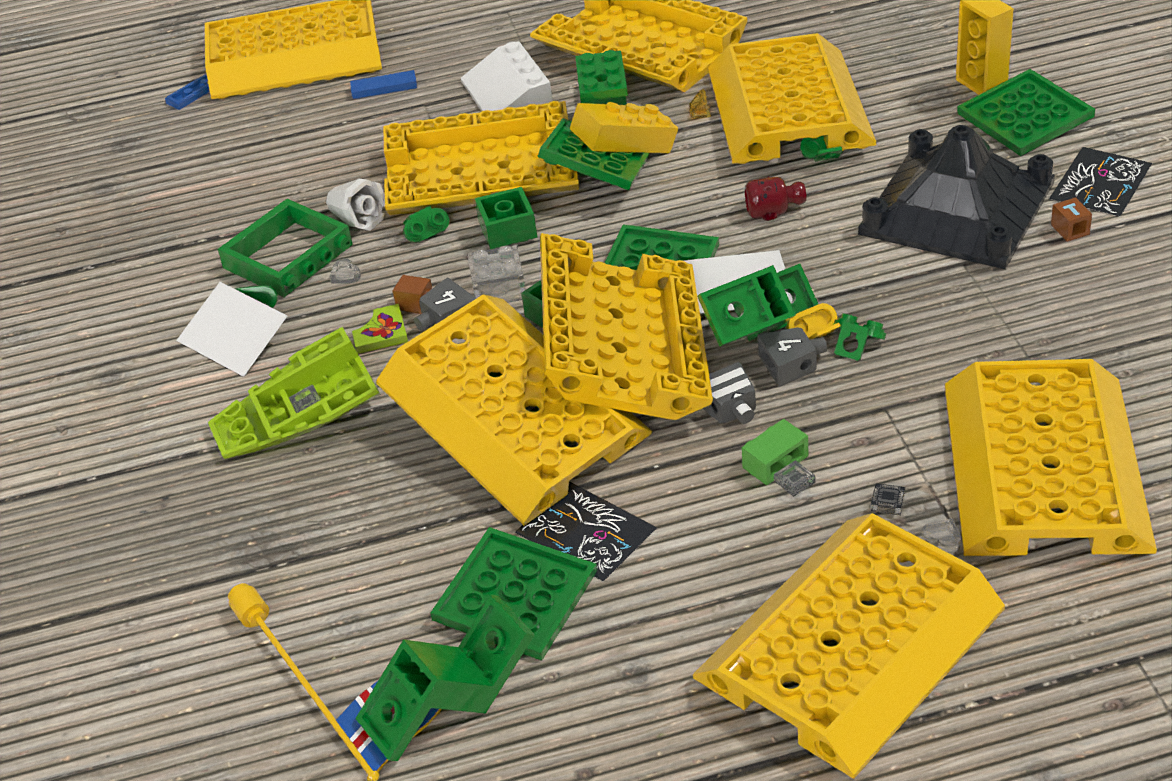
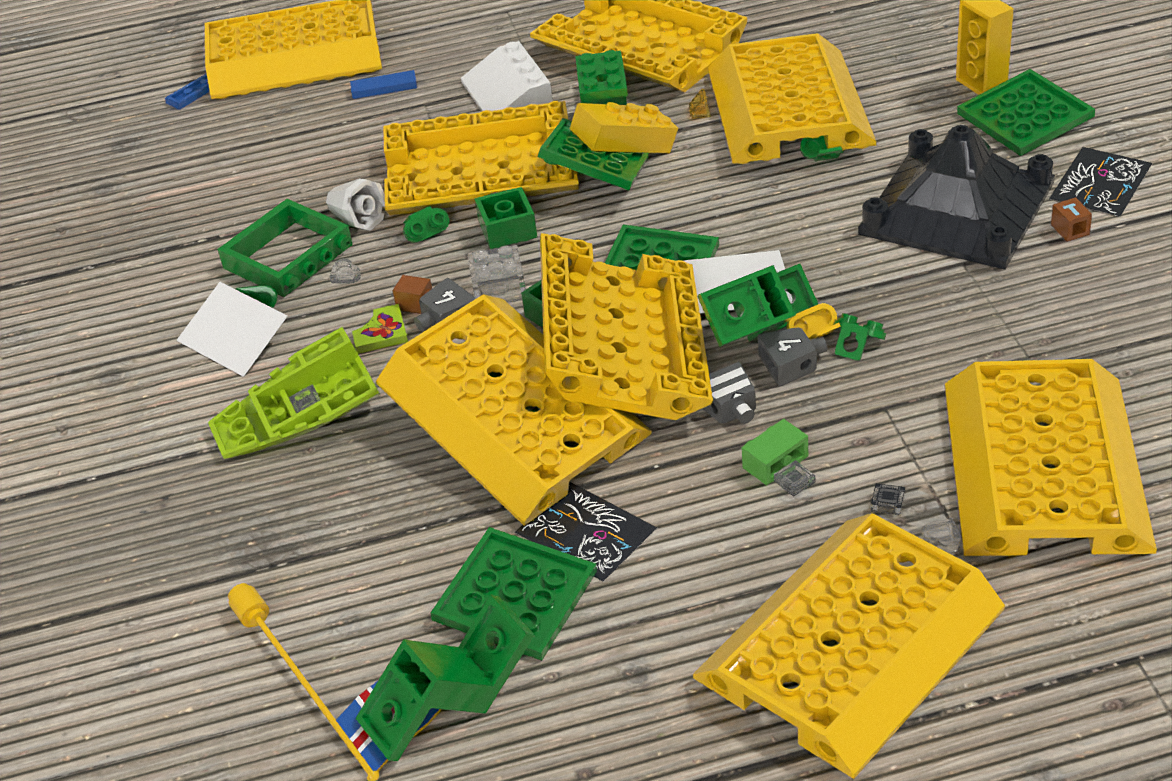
(770, 197): dark red piece -> none

